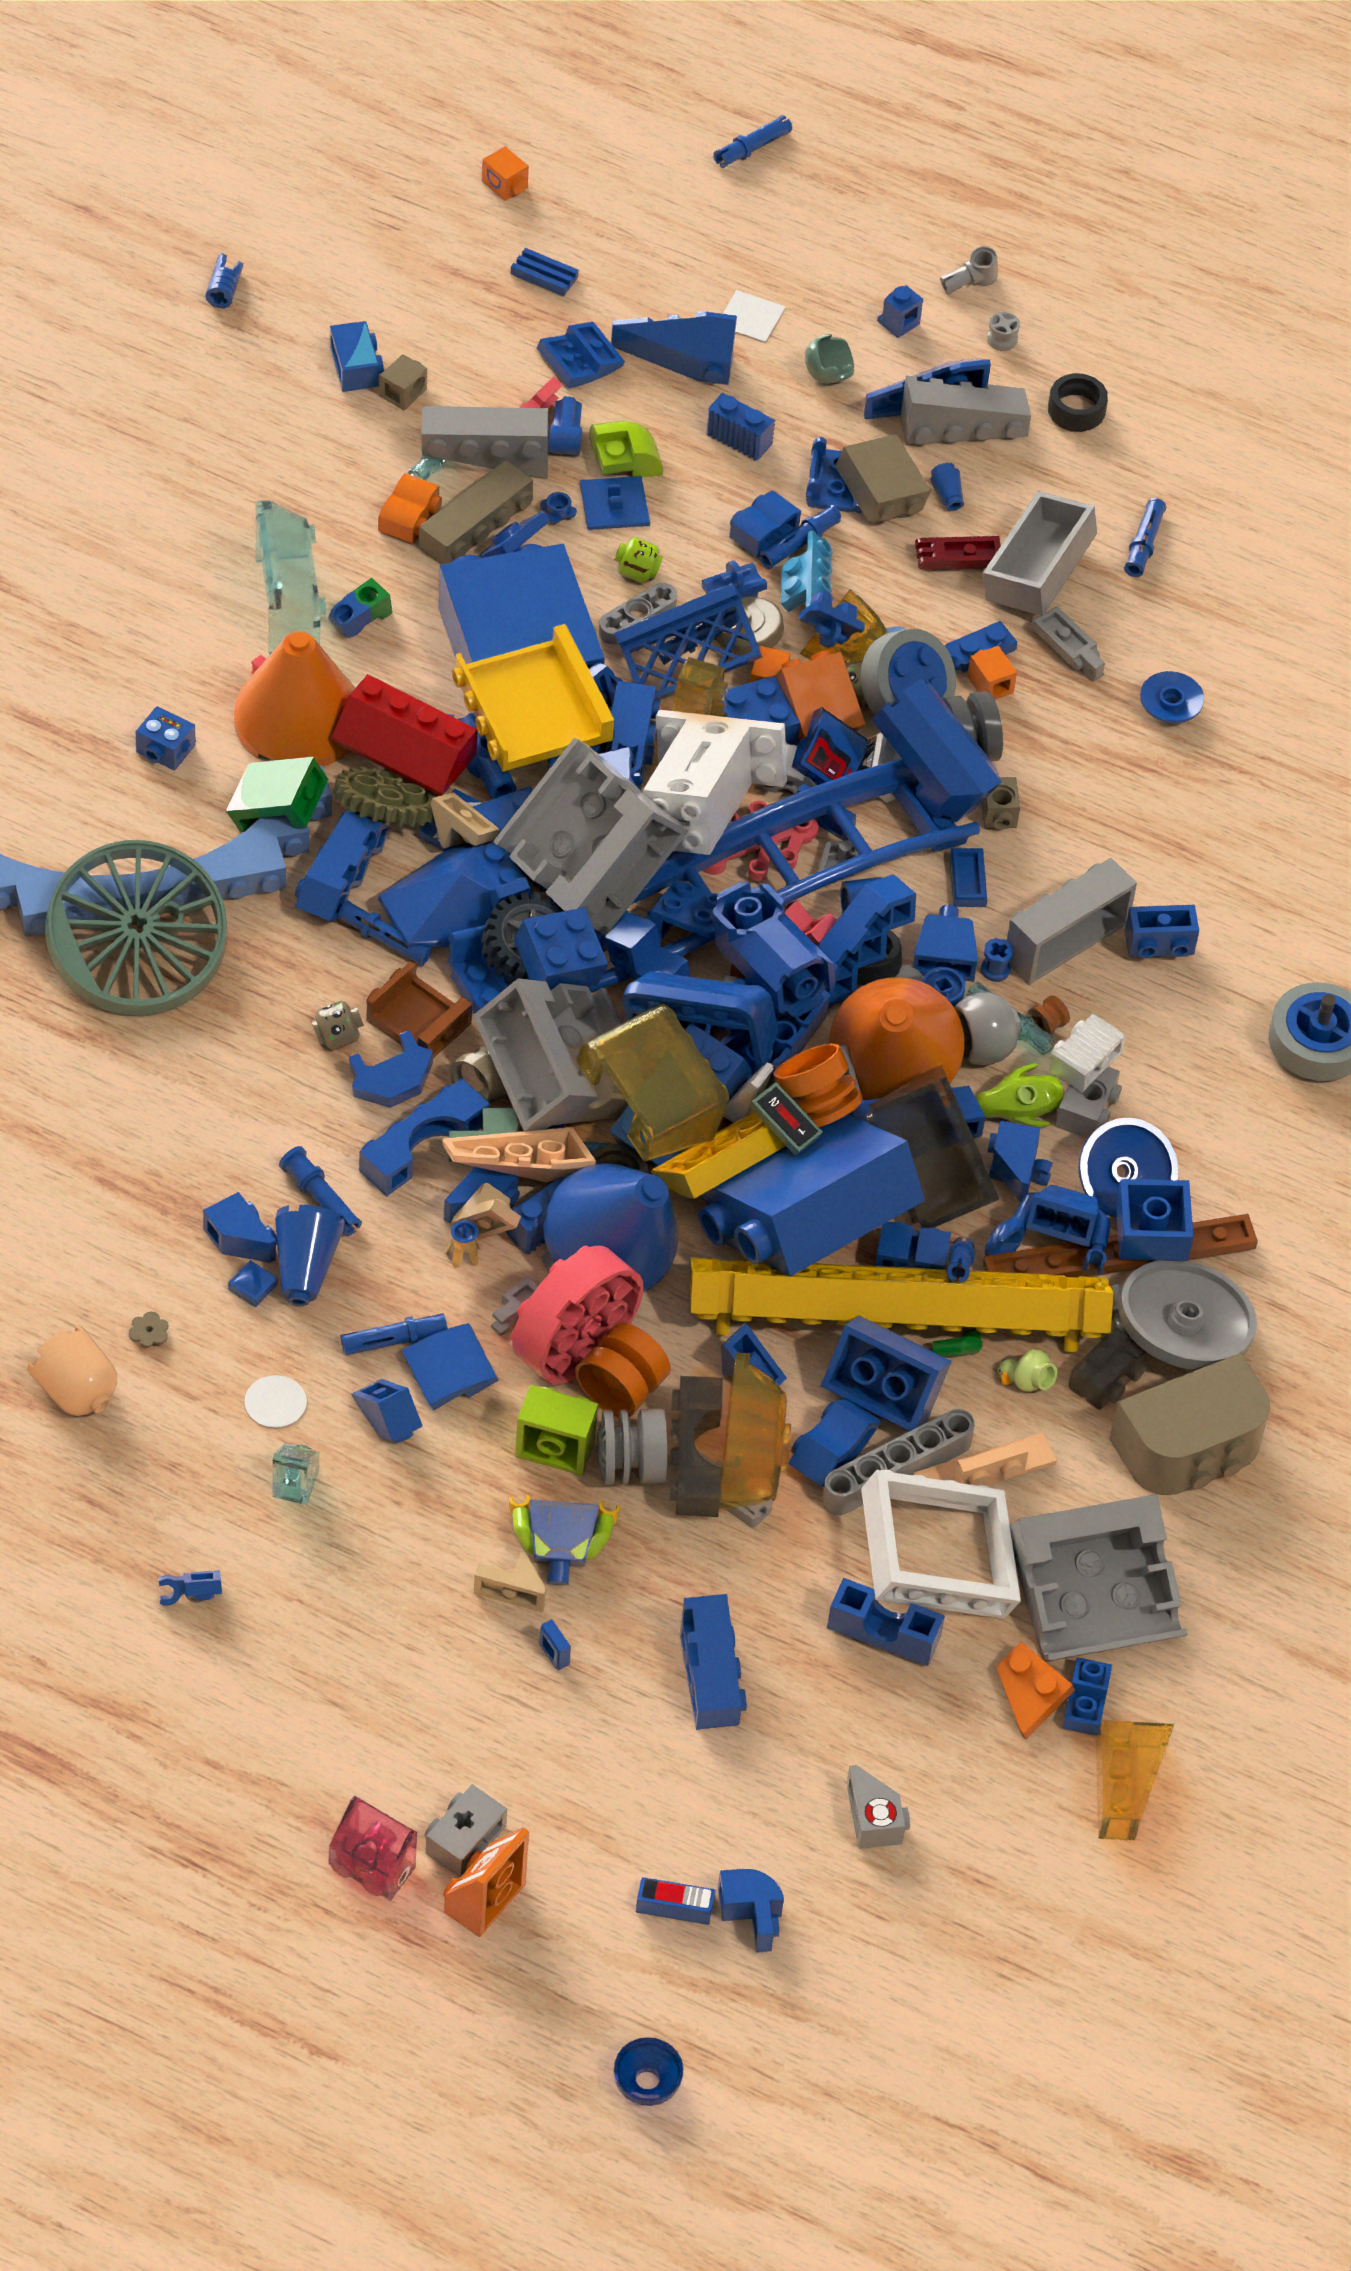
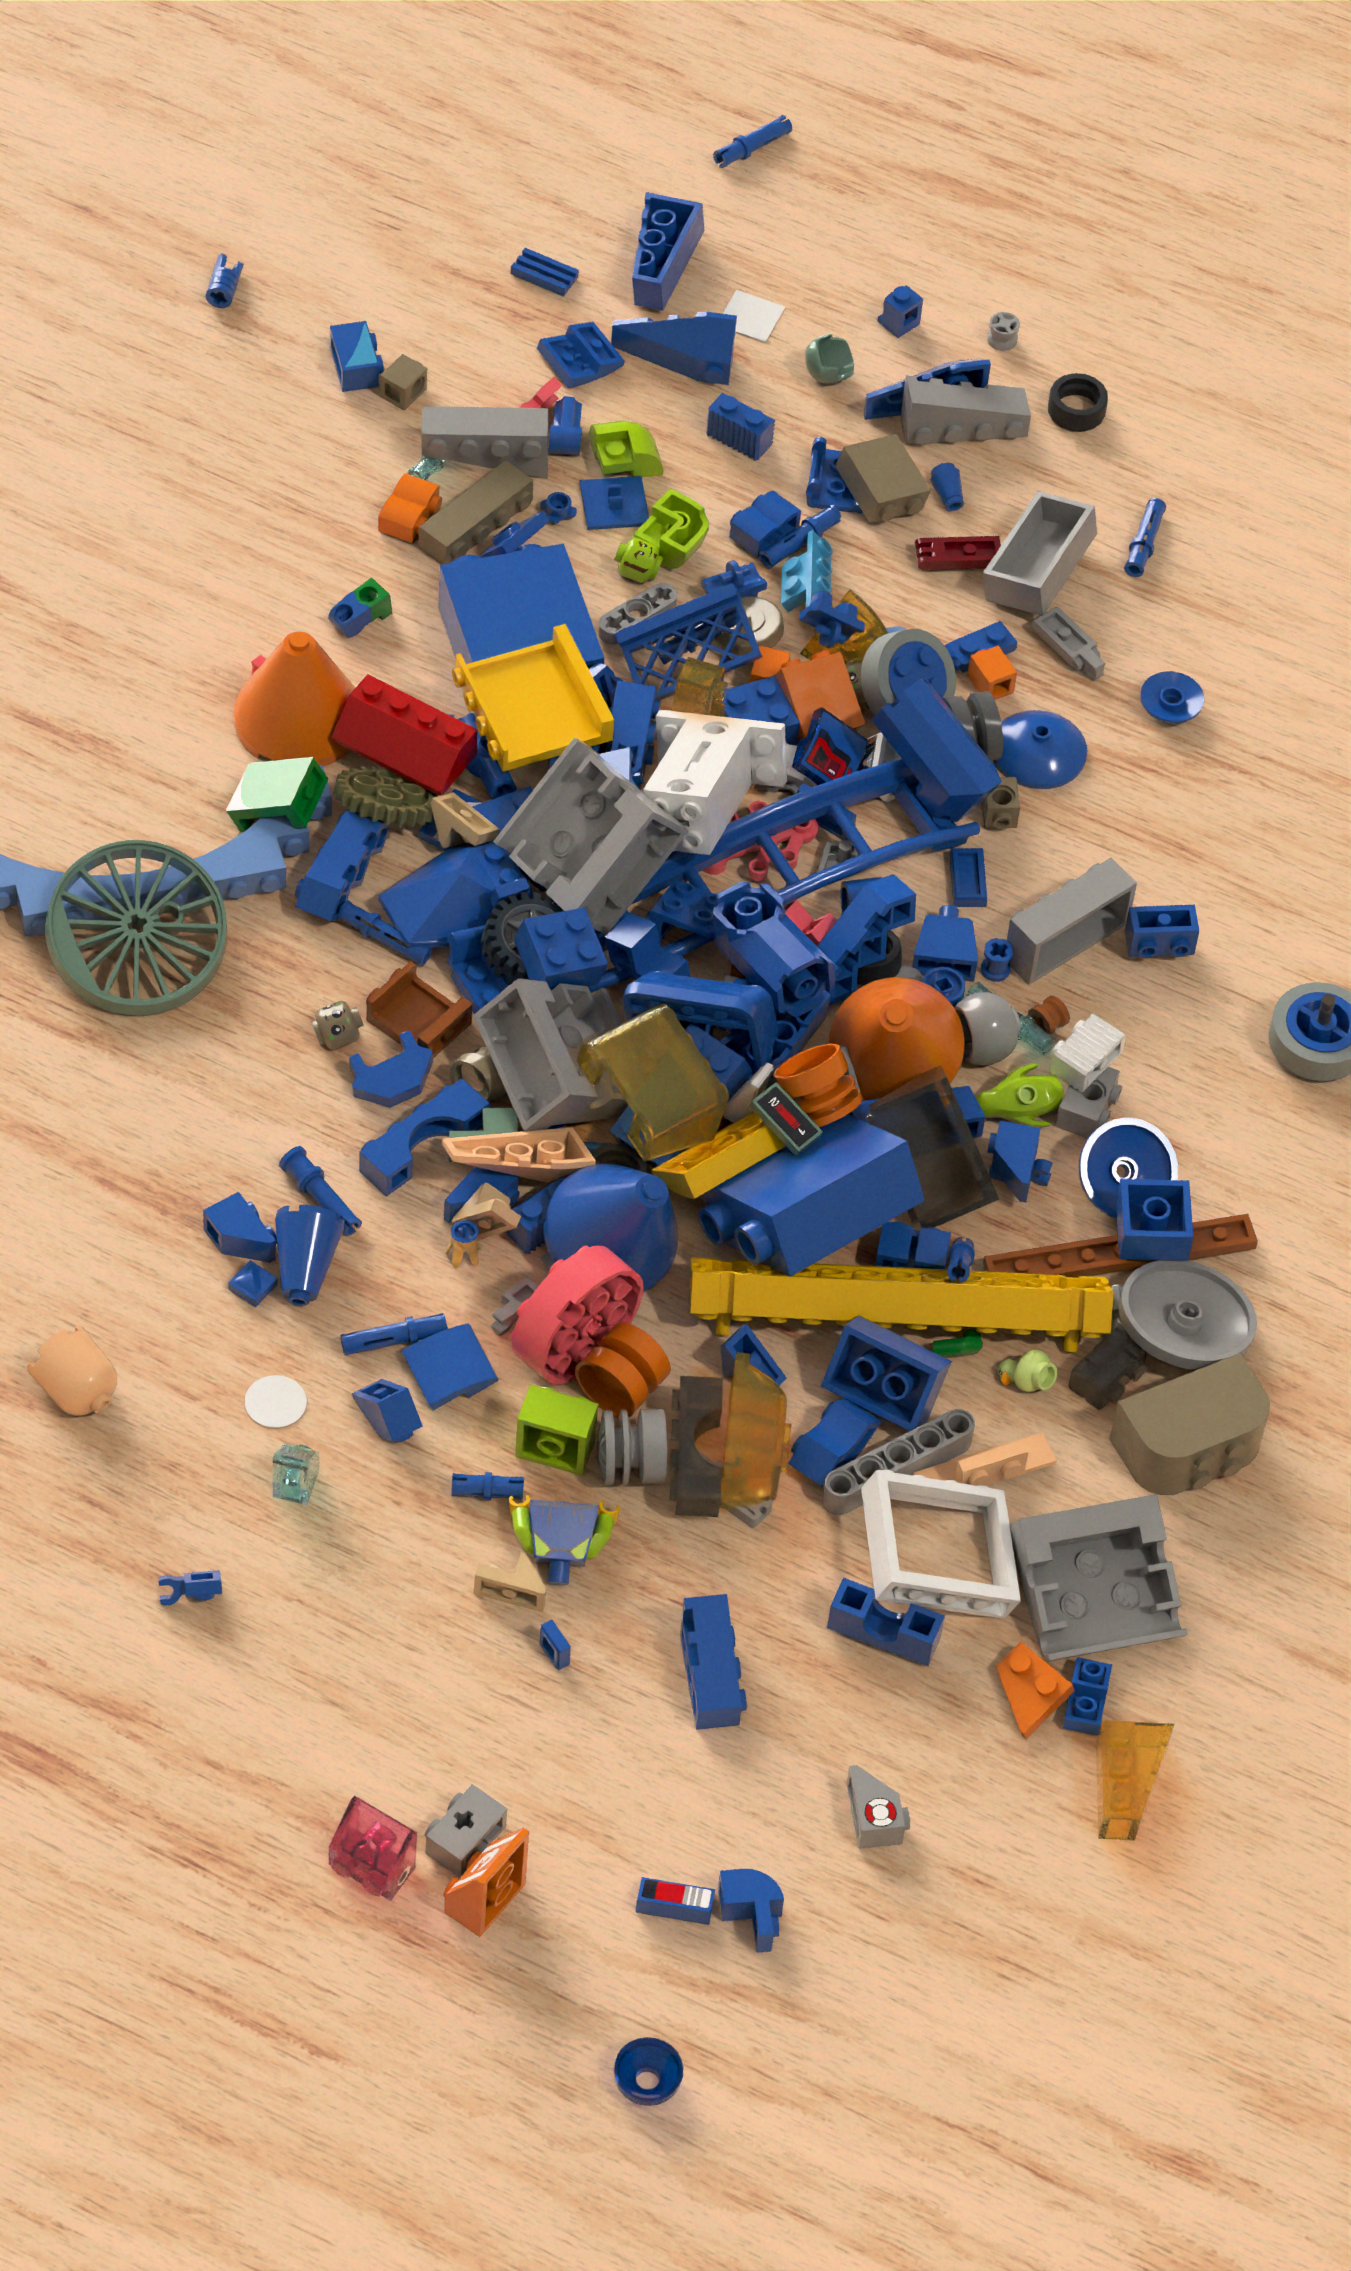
(149, 1329): dark tan plant -> none
(165, 738): blue head -> none
(288, 572): clear light blue windscreen -> none
(487, 1486): none -> blue pin
(505, 173): orange brick -> none
(665, 246): none -> blue wedge
(676, 527): none -> lime brick
(972, 270): light grey pin -> none
(1041, 749): none -> blue dish
(1057, 1214): blue torso -> none

